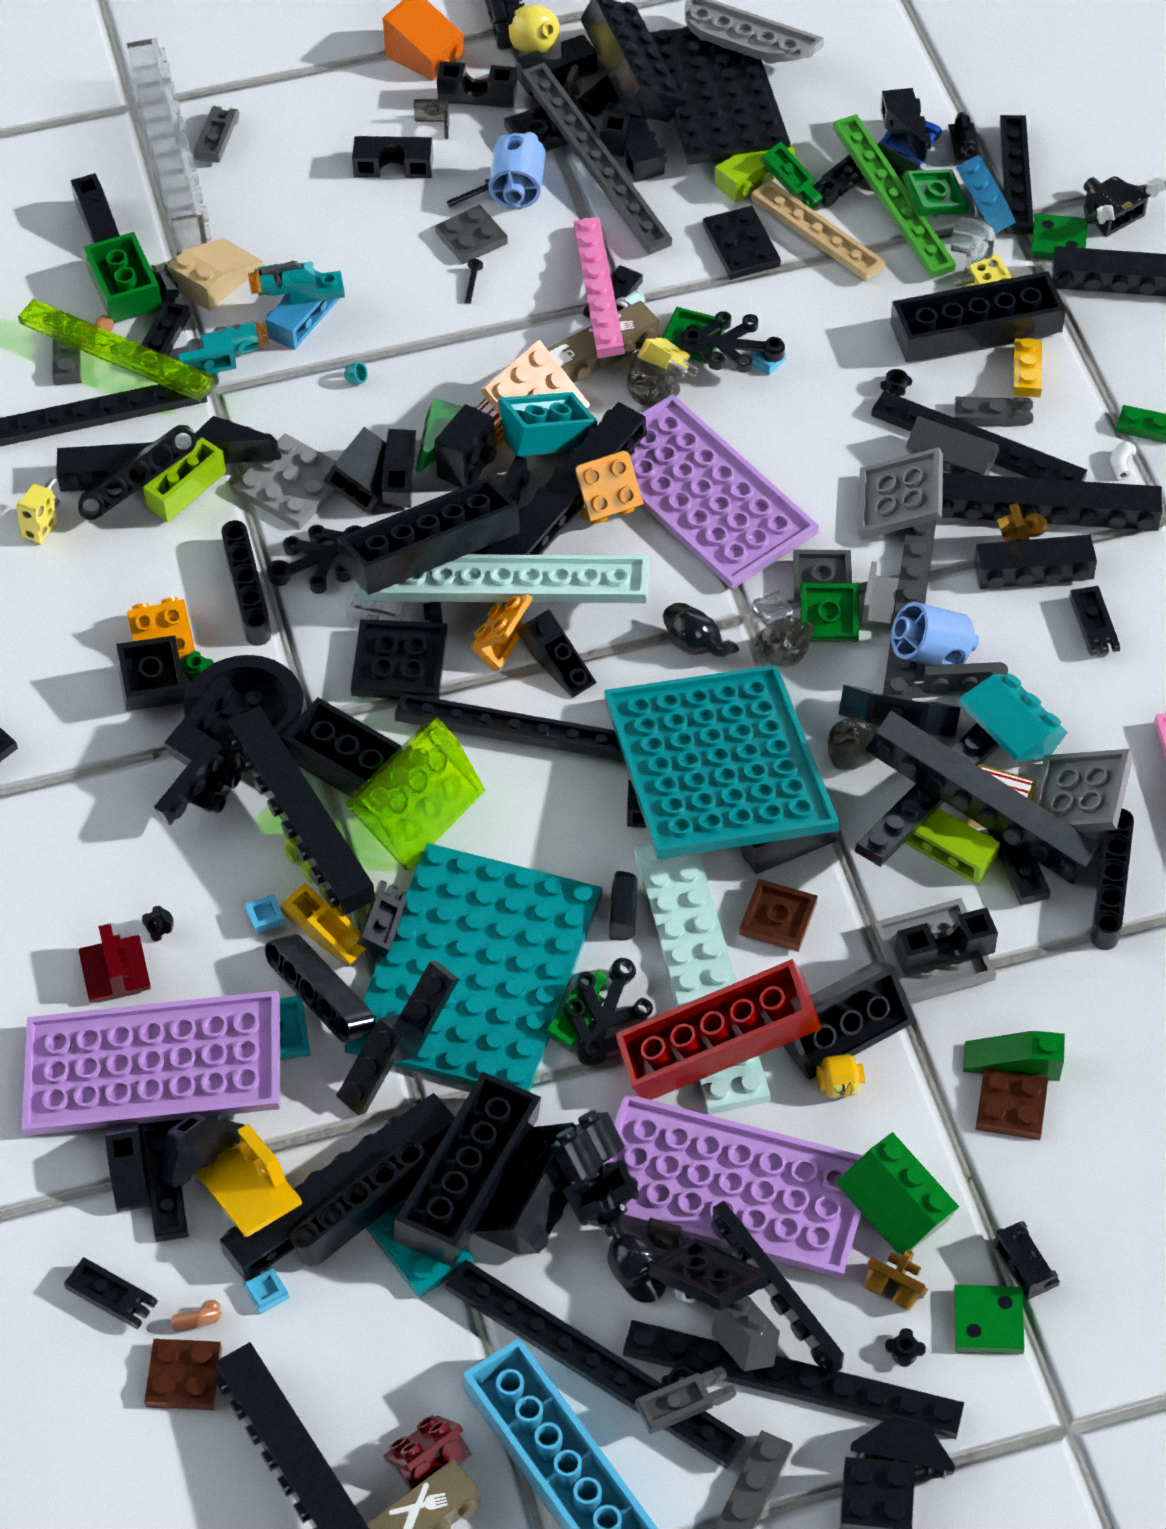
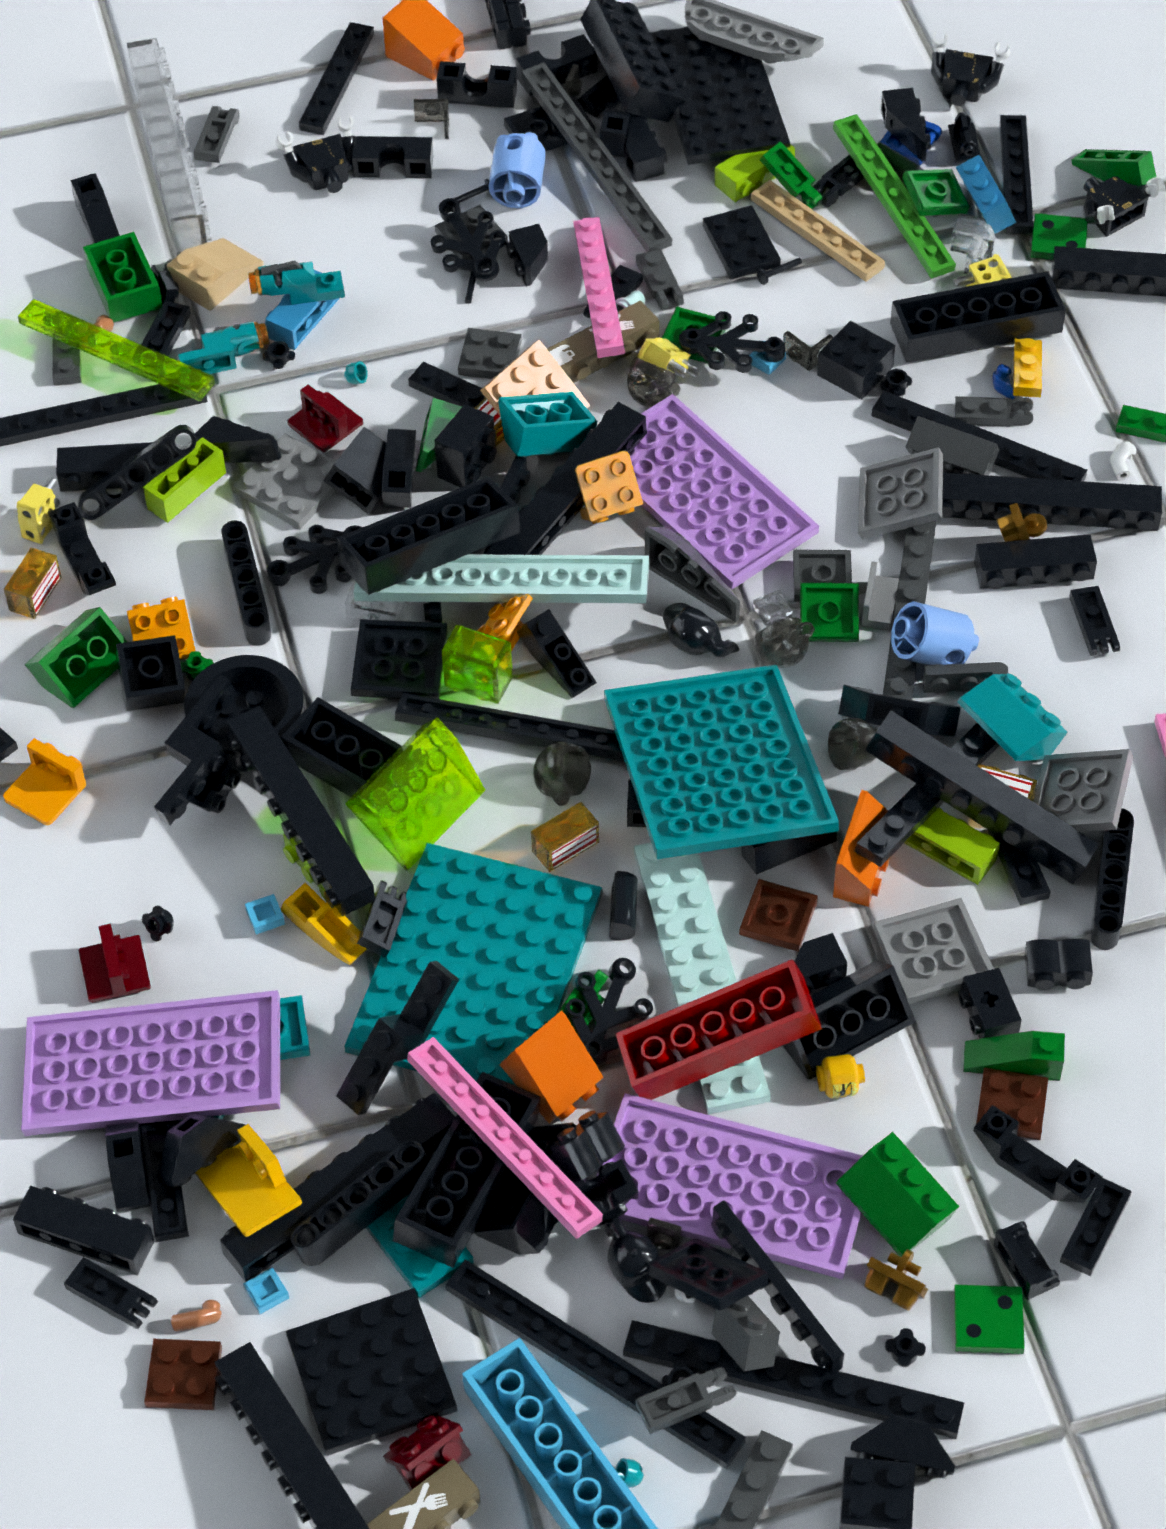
(32, 583): none -> clear yellow brick
(46, 784): none -> light orange bracket
(78, 550): none -> black slope
(78, 657): none -> green slope
(84, 1229): none -> black brick
(278, 354): none -> black plate
(320, 988): black beam -> none
(321, 161): none -> black torso
(323, 419): none -> dark red bracket
(336, 78): none -> black plate
(370, 1371): none -> black plate
(445, 386): none -> black plate
(469, 244): none -> black plant
(477, 664): none -> clear neon green brick
(487, 352): none -> dark grey plate
(505, 1138): none -> bright pink plate
(529, 250): none -> black slope
(534, 29): light yellow cylinder -> none
(554, 1067): none -> orange slope
(562, 771): none -> clear smoke piece
(565, 836): none -> clear yellow brick
(630, 1472): none -> teal hinge
(659, 277): none -> dark grey hinge
(684, 567): none -> dark grey wedge
(763, 275): none -> black pin
(801, 352): none -> clear smoke bracket
(821, 962): none -> black slope
(856, 360): none -> black brick
(856, 876): none -> orange slope
(965, 74): none -> black torso
(967, 939): black arch -> none
(989, 1004): none -> black brick
(1001, 381): none -> blue arm
(1031, 1165): none -> black slope
(1058, 963): none -> black brick
(1095, 1227): none -> black plate
(1129, 165): none -> green slope

